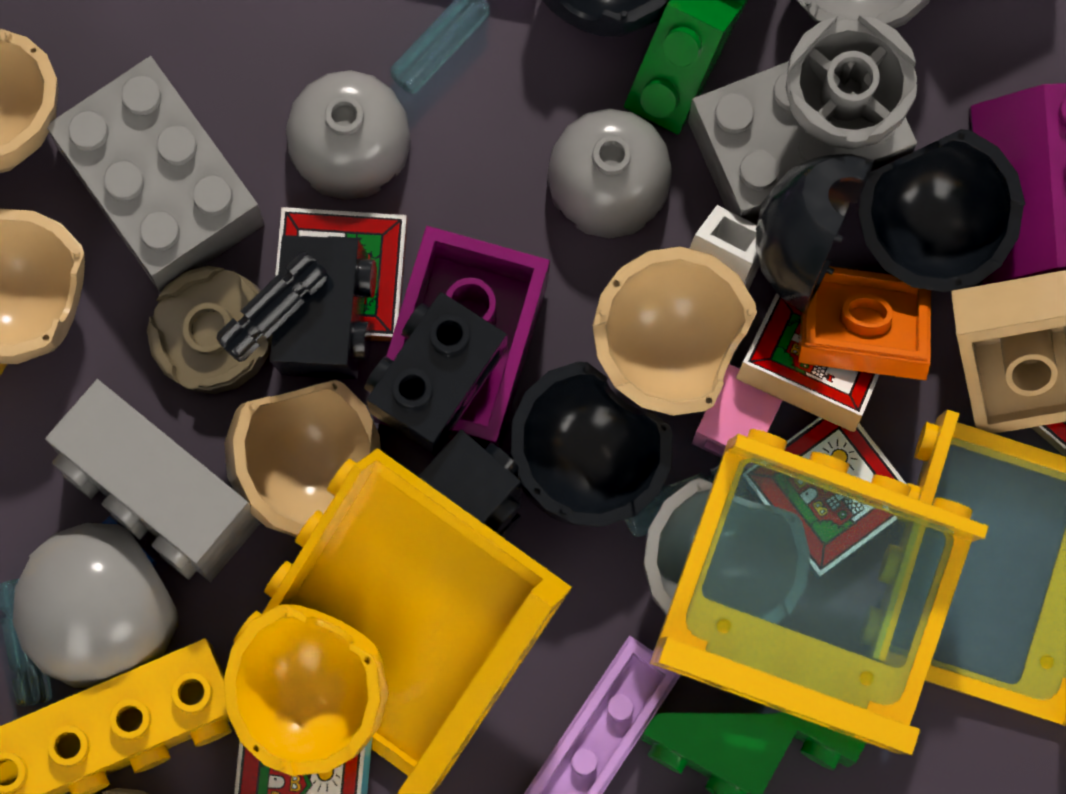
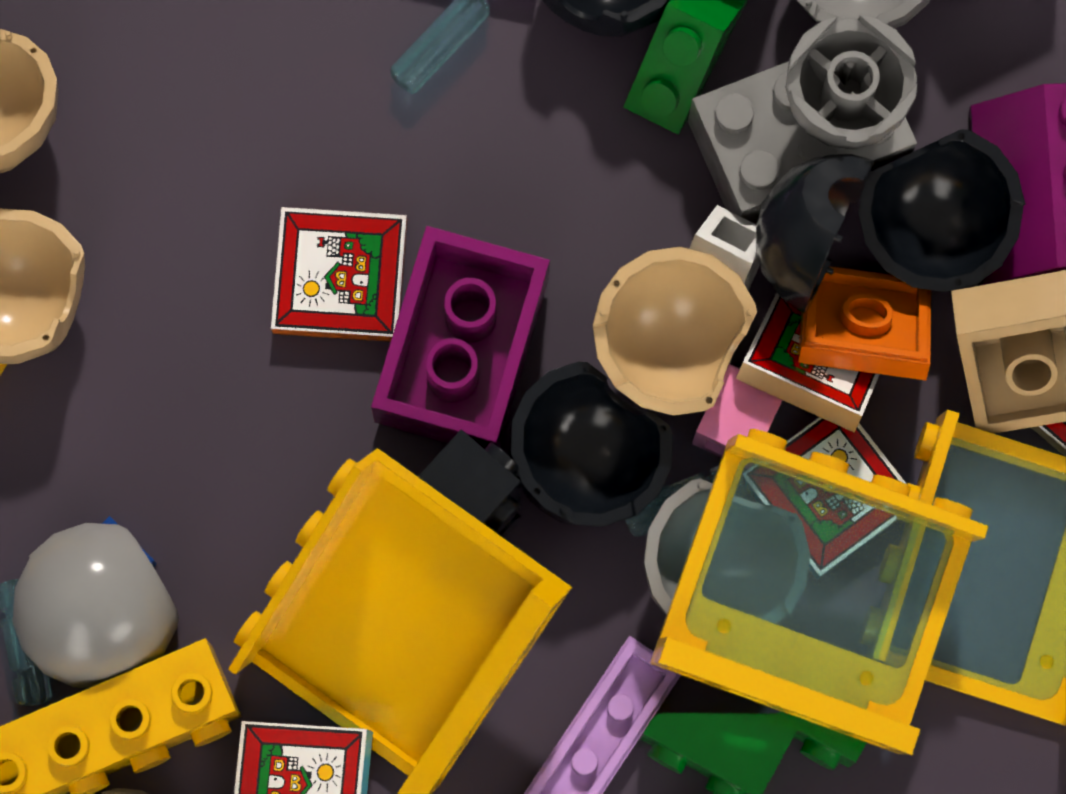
(150, 483): light grey brick -> none
(156, 173): light grey brick -> none
(187, 326): dark tan tile -> none
(272, 306): black axle -> none
(291, 447): tan cylinder -> none
(304, 690): yellow cylinder -> none
(328, 329): black brick -> none
(348, 134): light grey cylinder -> none
(435, 371): black brick -> none
(609, 173): light grey cylinder -> none

